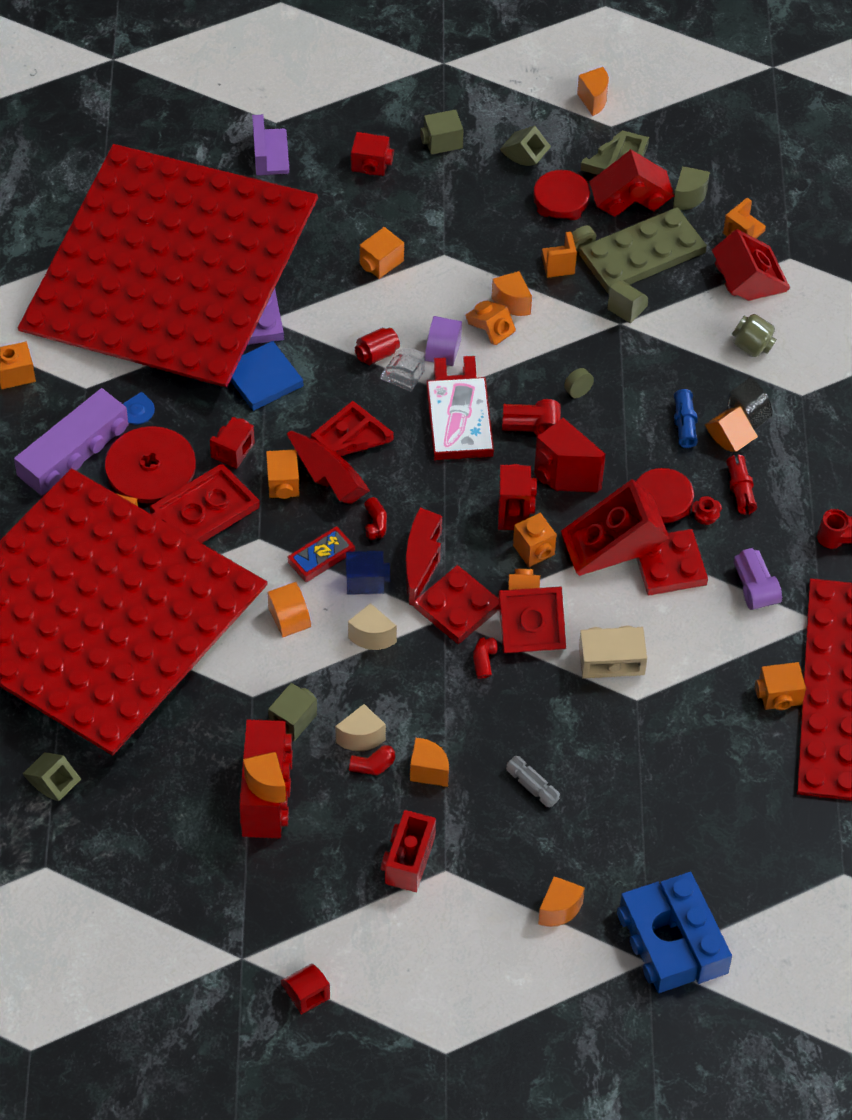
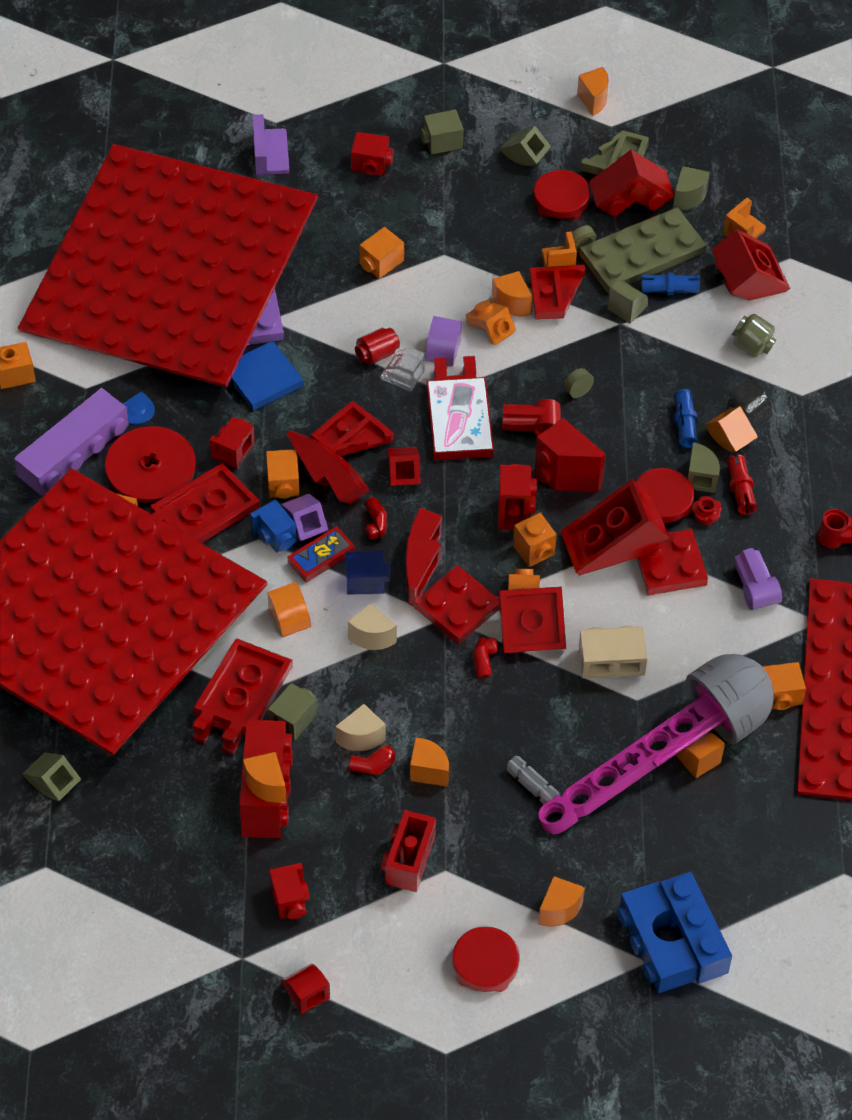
(239, 692): none -> red tile
(274, 526): none -> blue brick
(289, 891): none -> red brick
(307, 515): none -> medium lavender brick
(403, 466): none -> red brick
(485, 959): none -> red tile
(554, 289): none -> red wing
(670, 283): none -> blue pin
(702, 754): none -> orange brick
(703, 469): none -> olive brick
(728, 696): none -> piece

